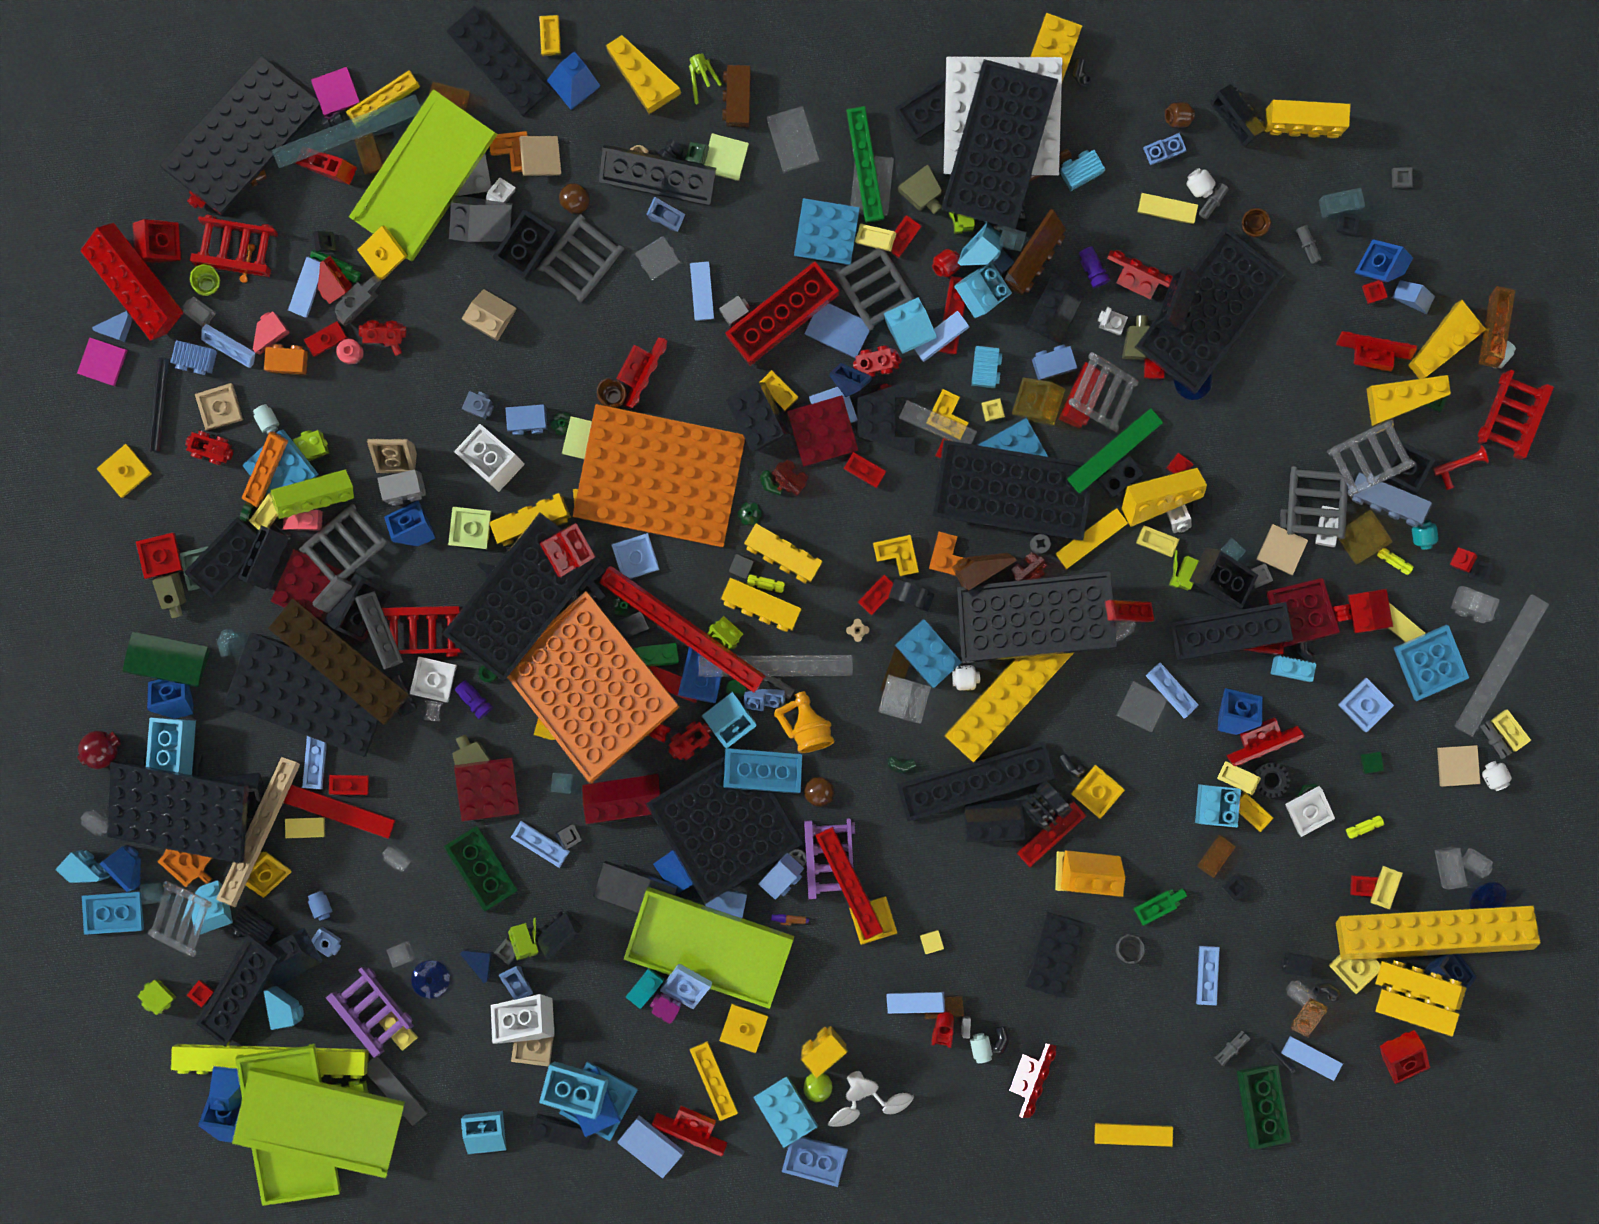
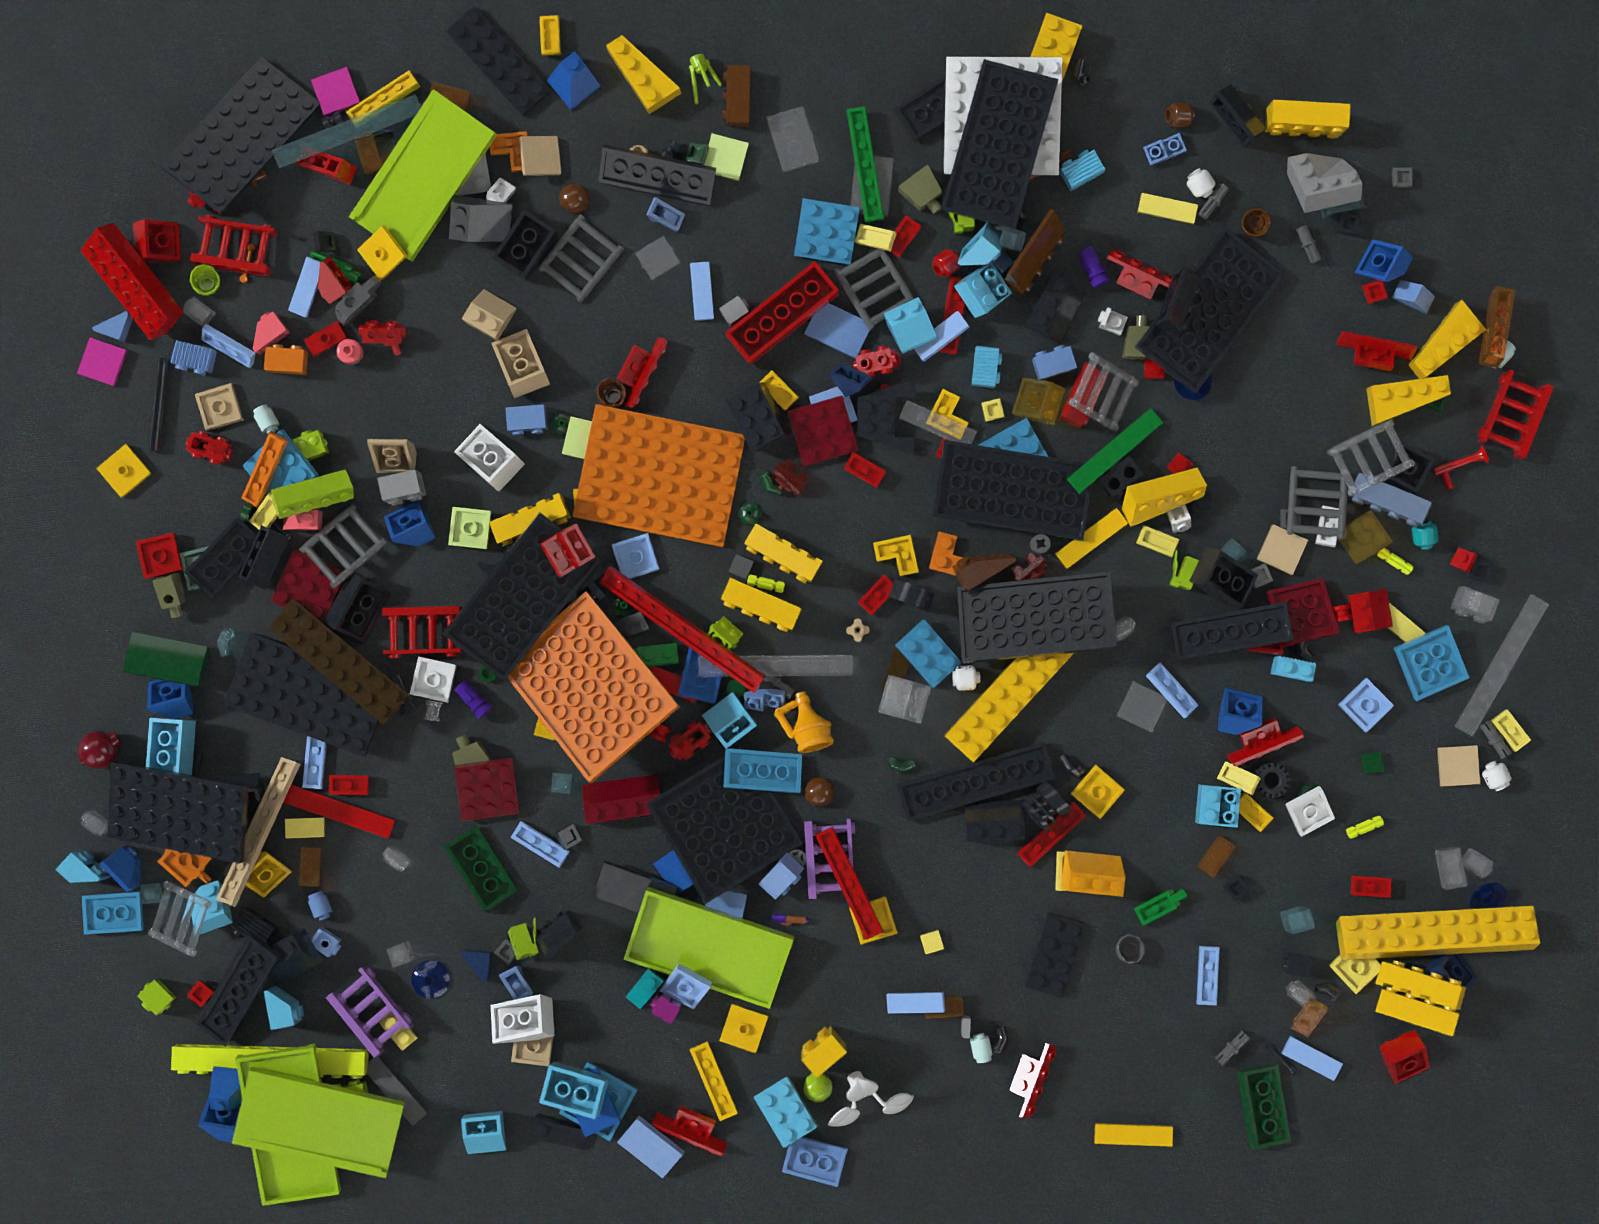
(310, 866): none -> clear orange plate
(332, 594): flat silver tile -> none
(379, 630): dark grey tile -> none
(478, 404): sand blue brick -> none
(520, 363): none -> tan slope
(943, 1029): red piece -> none
(1129, 611): red tile -> none
(1297, 919): none -> clear light blue panel
(1323, 181): none -> light grey slope
(1386, 887): light yellow tile -> none

